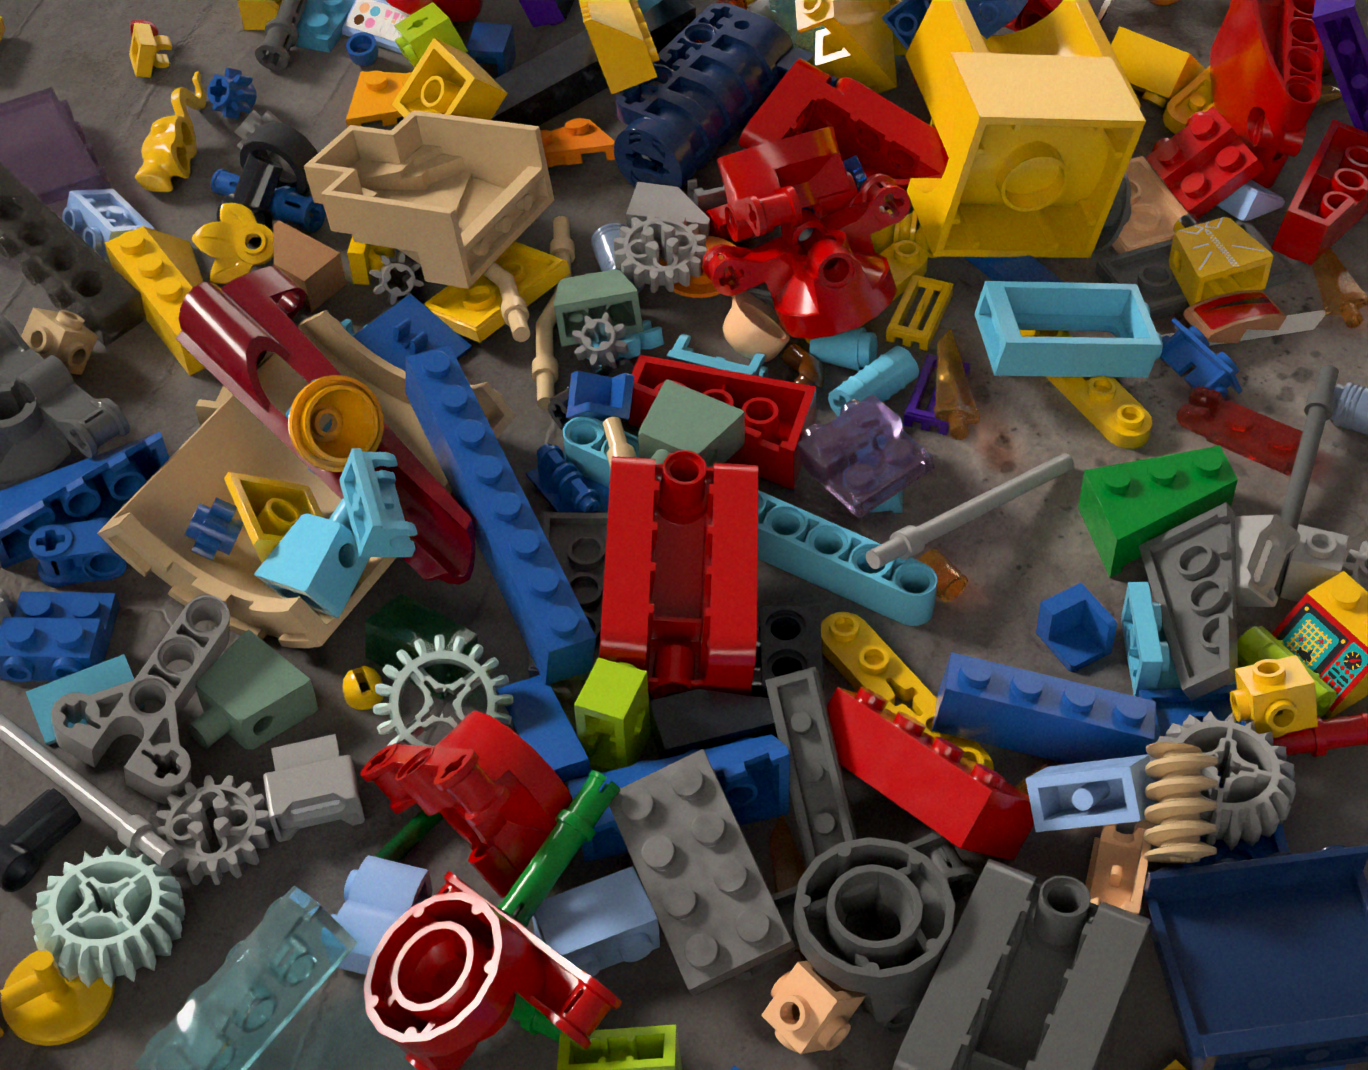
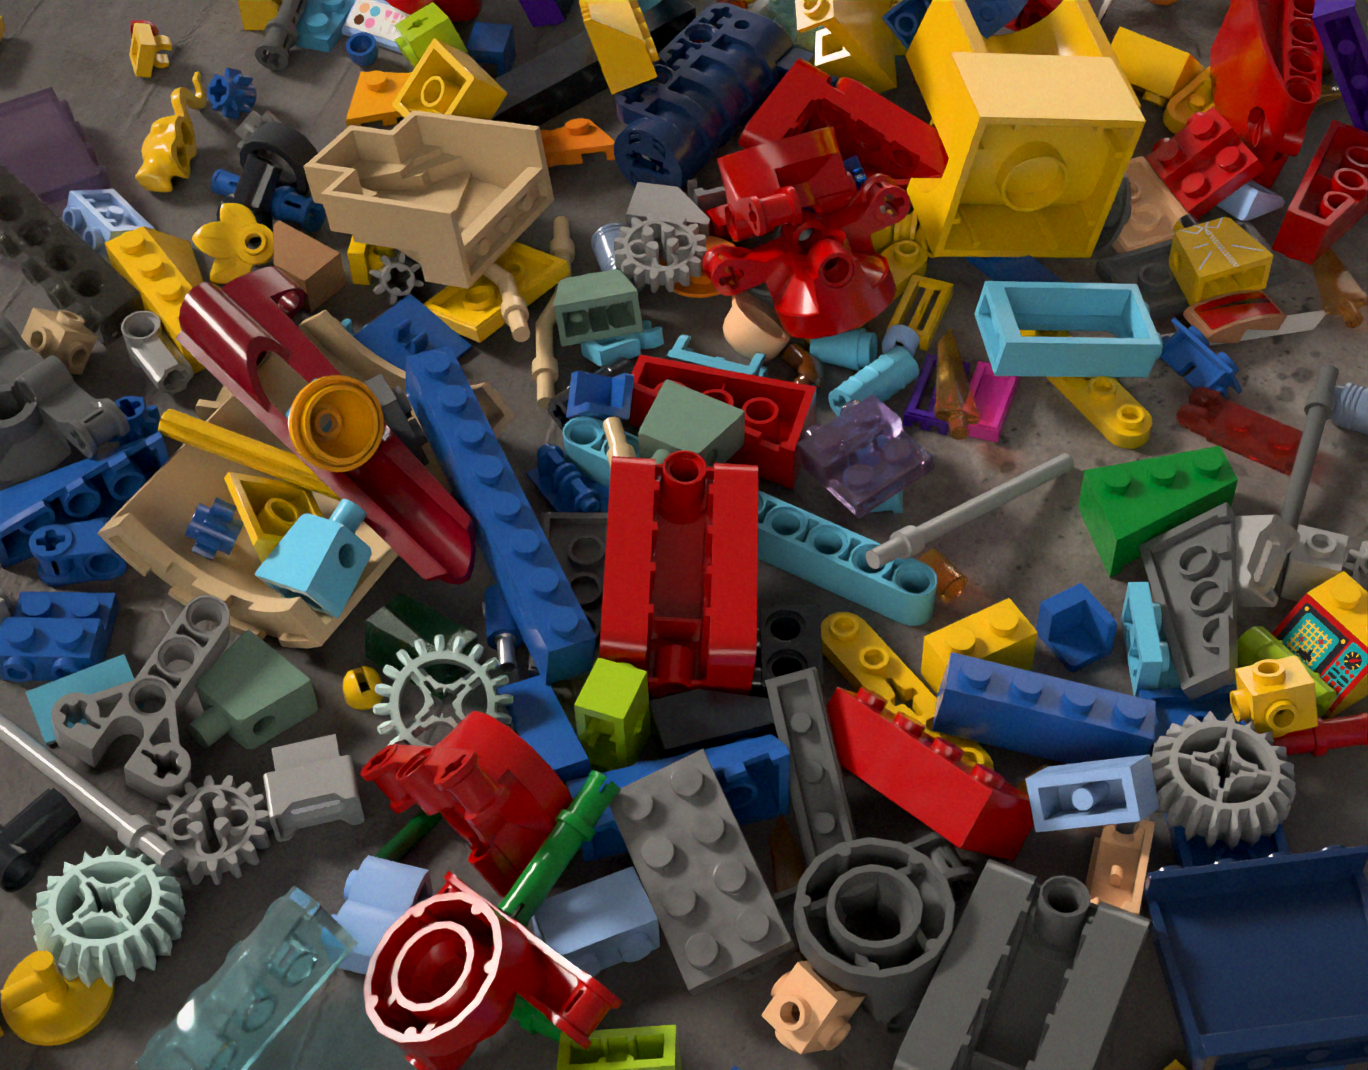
(142, 419): none -> blue gear
(155, 352): none -> light grey piece
(241, 450): none -> yellow axle
(375, 506): medium azure hinge -> none
(396, 415): none -> dark grey plate
(501, 628): none -> blue piece
(593, 332): light grey gear -> none
(903, 335): none -> light blue hinge
(993, 399): none -> dark pink tile
(993, 634): none -> yellow brick
(1178, 803): tan piece -> none

